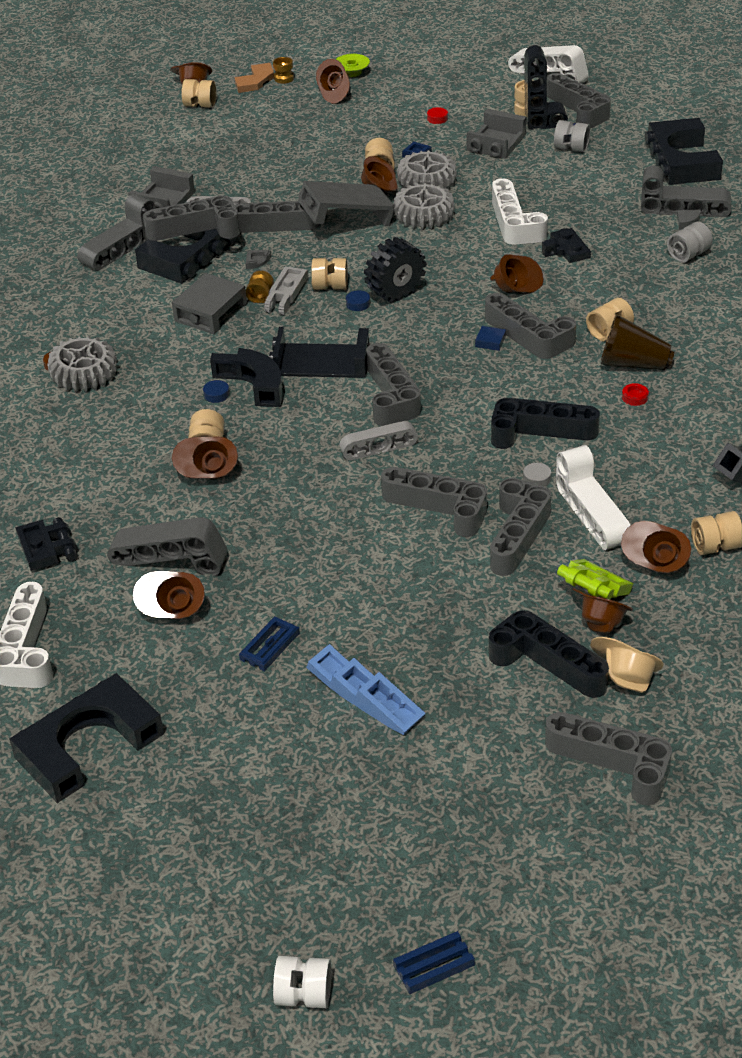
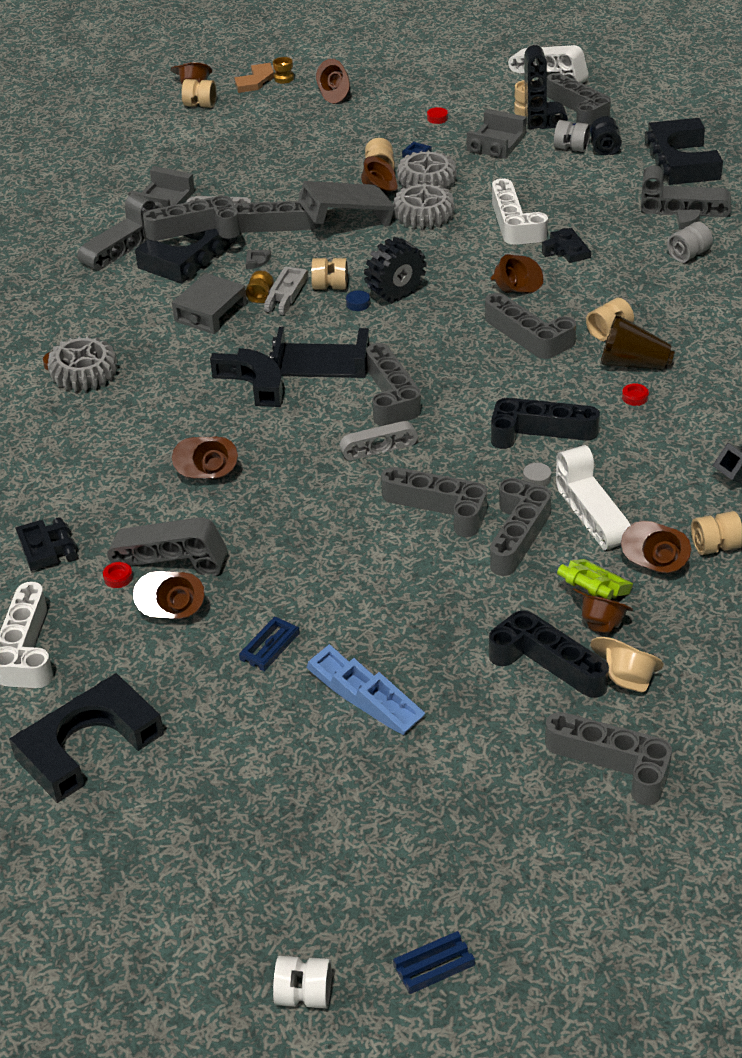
(117, 575): none -> red tile
(206, 424): tan wheel -> none
(216, 391): dark blue tile -> none
(354, 63): lime piece -> none
(490, 338): dark blue tile -> none
(605, 135): none -> black wheel

